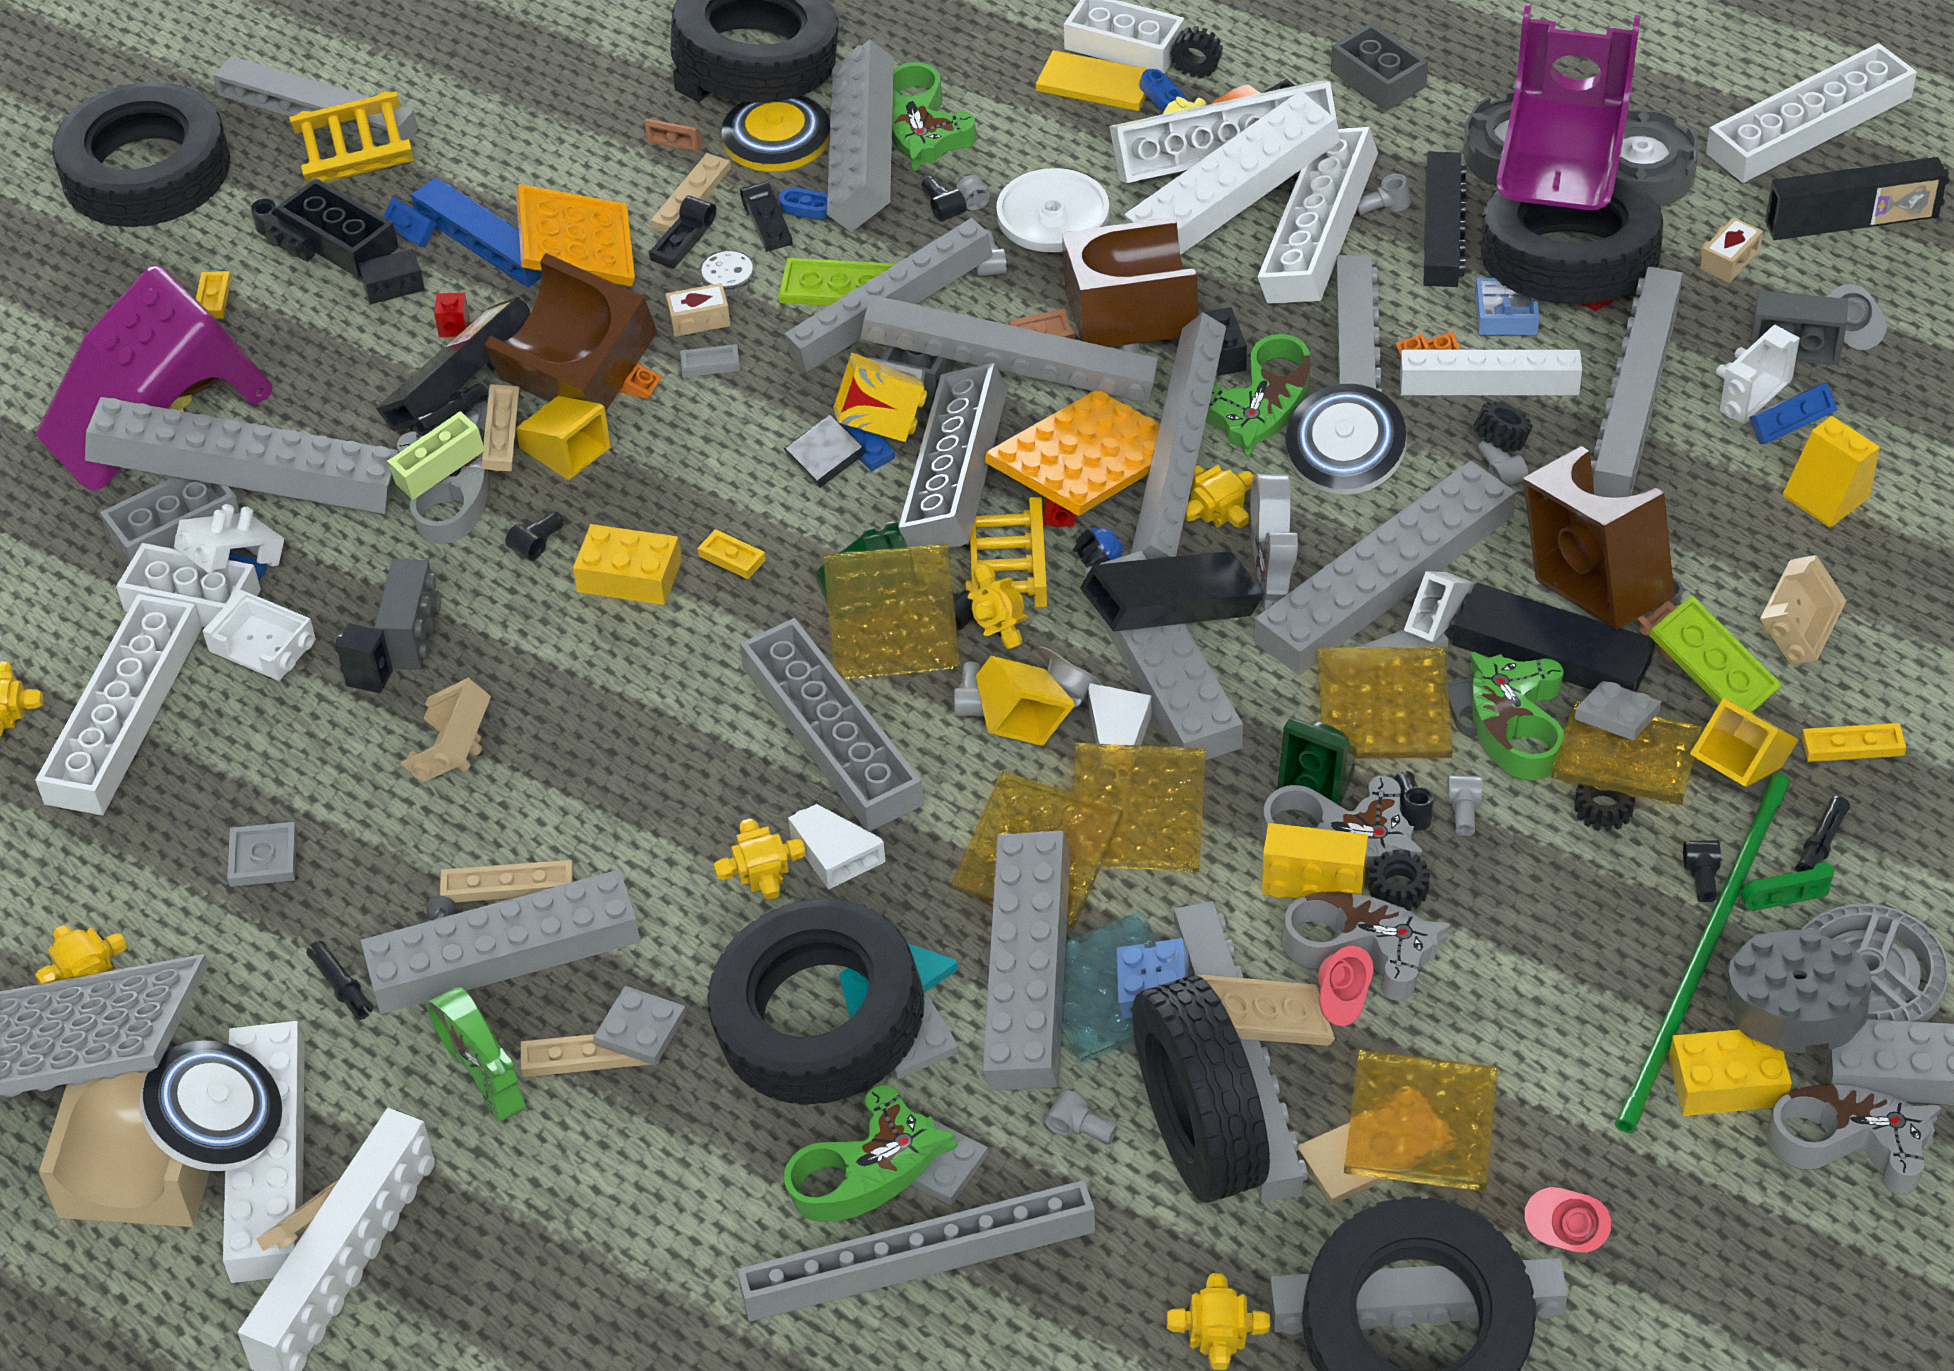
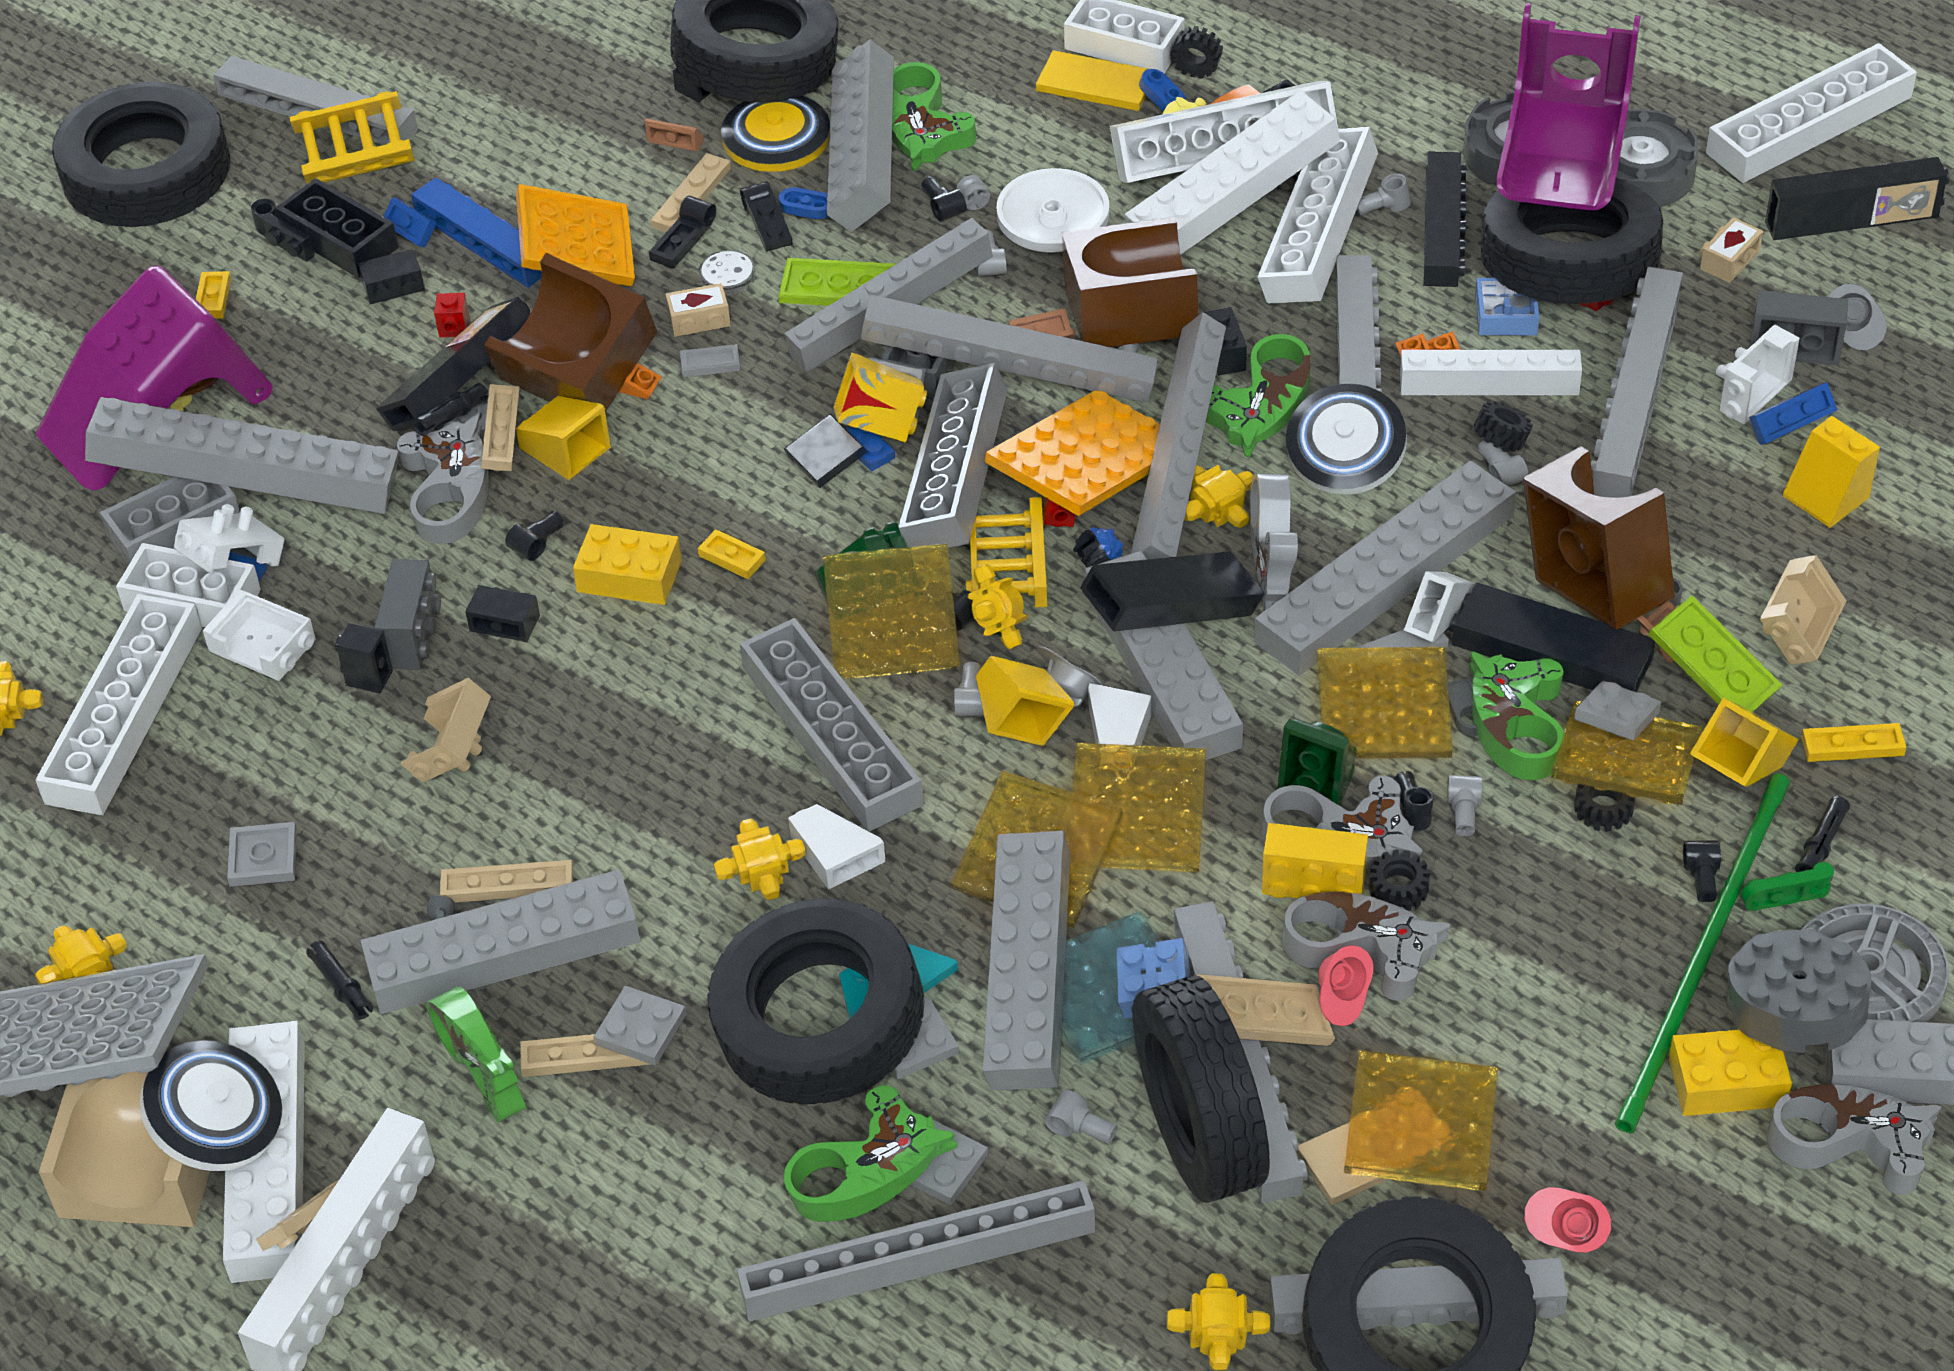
(436, 455): yellowish green brick -> none
(502, 613): none -> black brick
(1379, 66): dark grey brick -> none

